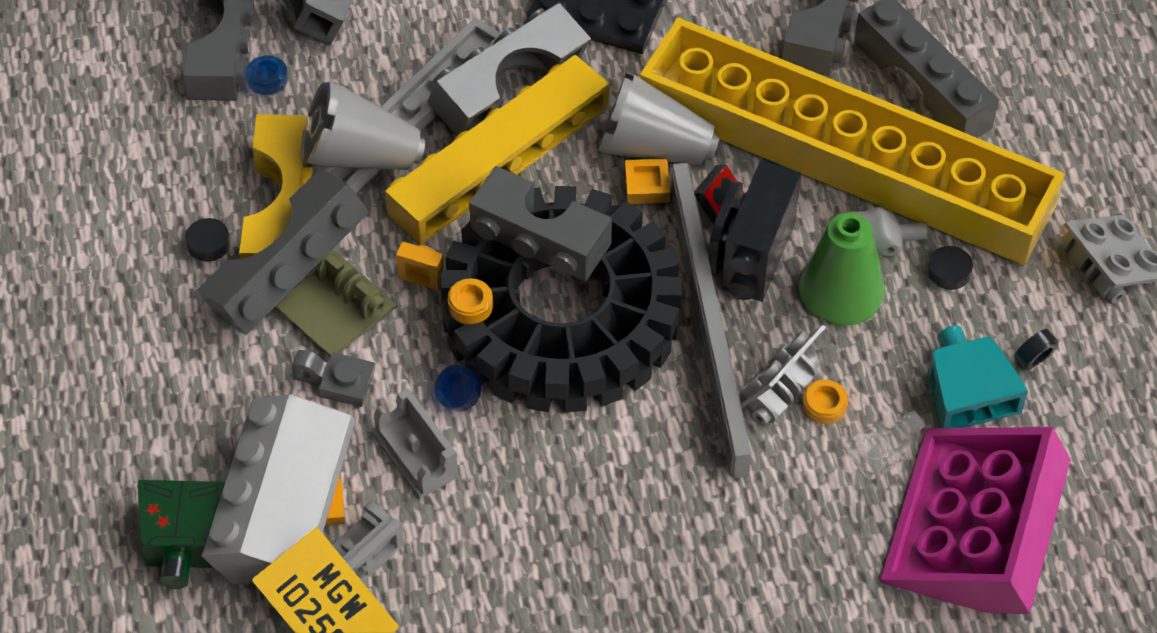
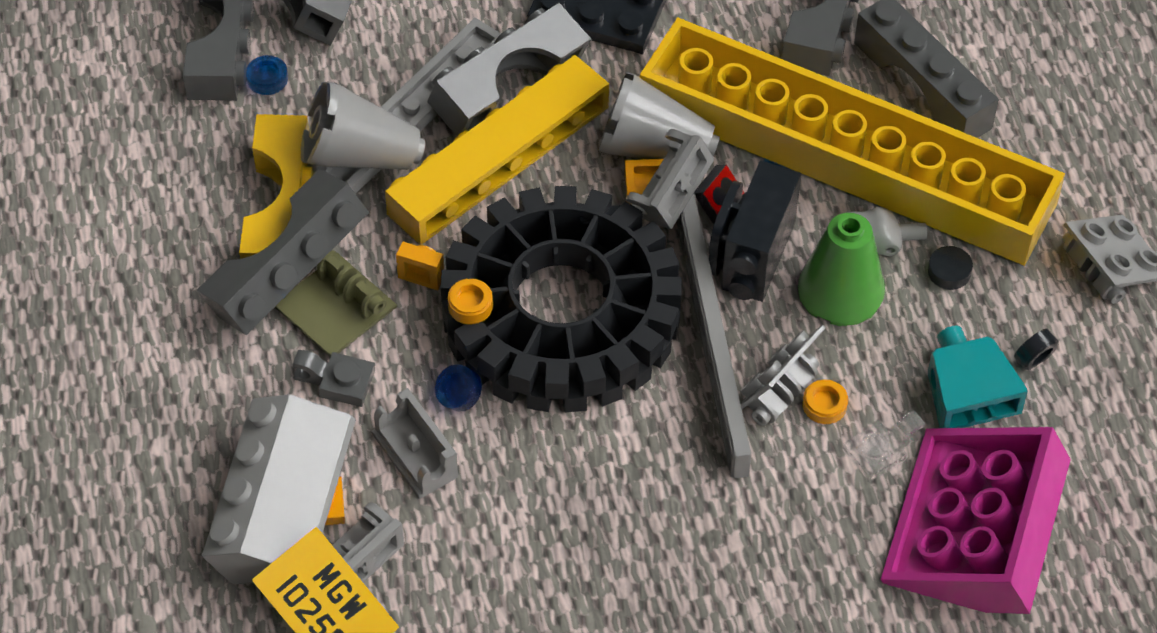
(176, 525): dark green torso -> none
(207, 239): black tile -> none
(567, 243): dark grey arch -> none
(674, 179): none -> light grey hinge

